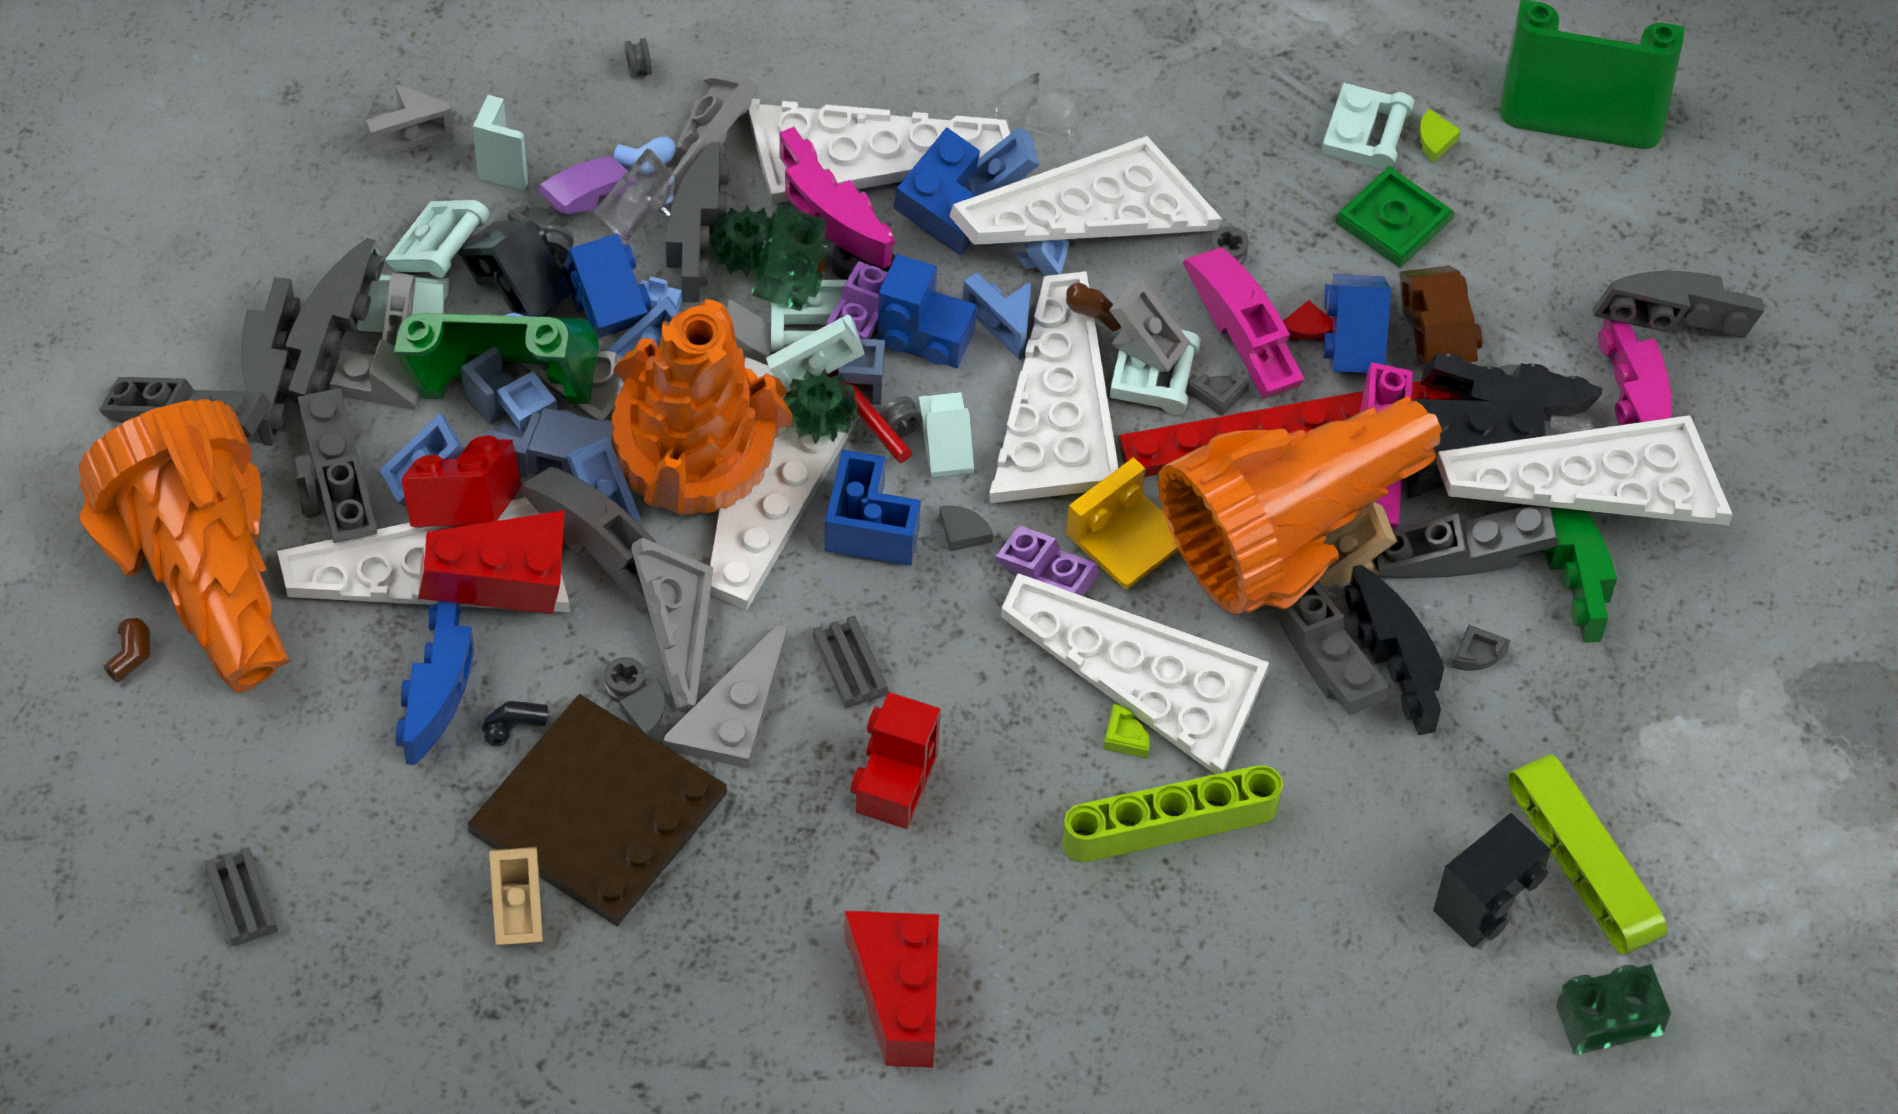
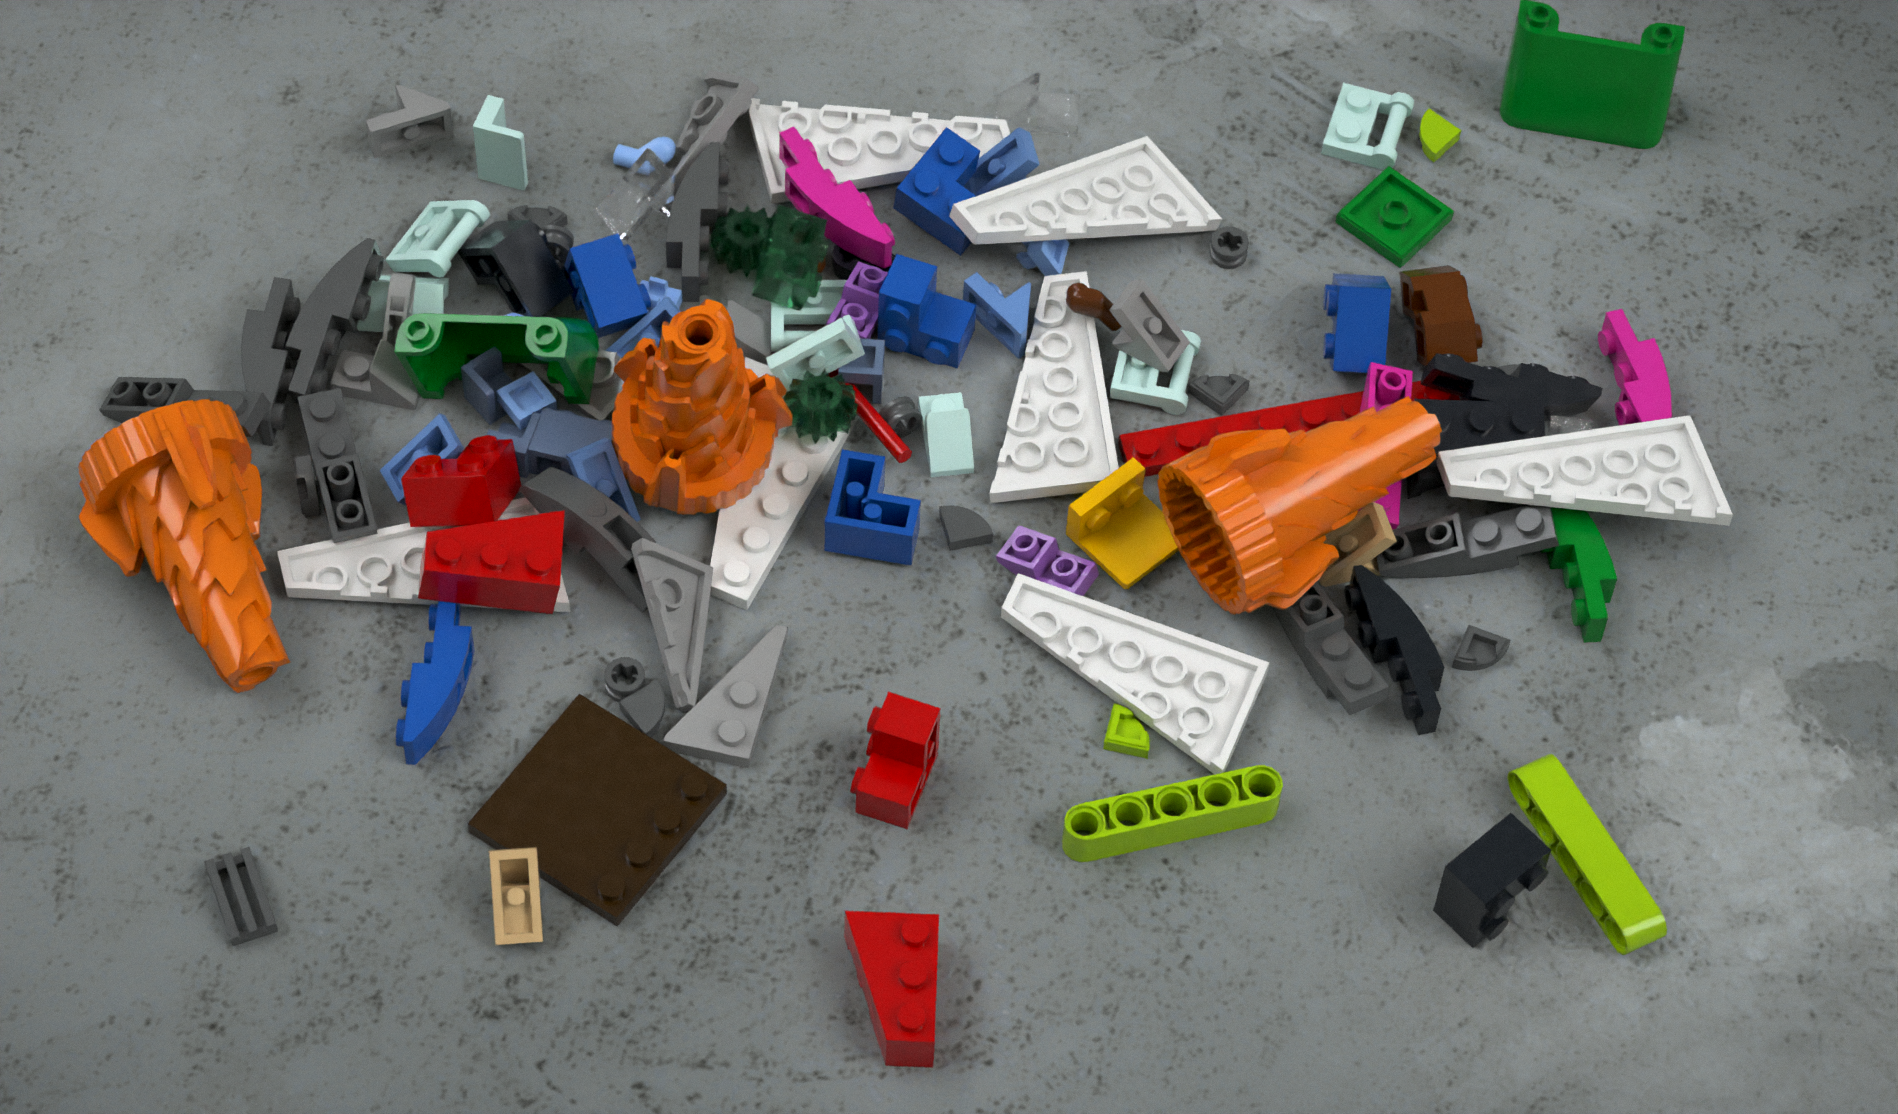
(134, 646): reddish brown arm -> none
(509, 715): black arm -> none
(582, 184): medium lavender slope -> none
(638, 57): dark grey bush -> none
(838, 633): dark grey tile -> none
(1249, 318): dark pink slope -> none
(1308, 323): red tile -> none
(1617, 1018): clear green brick -> none
(1673, 297): dark grey slope -> none

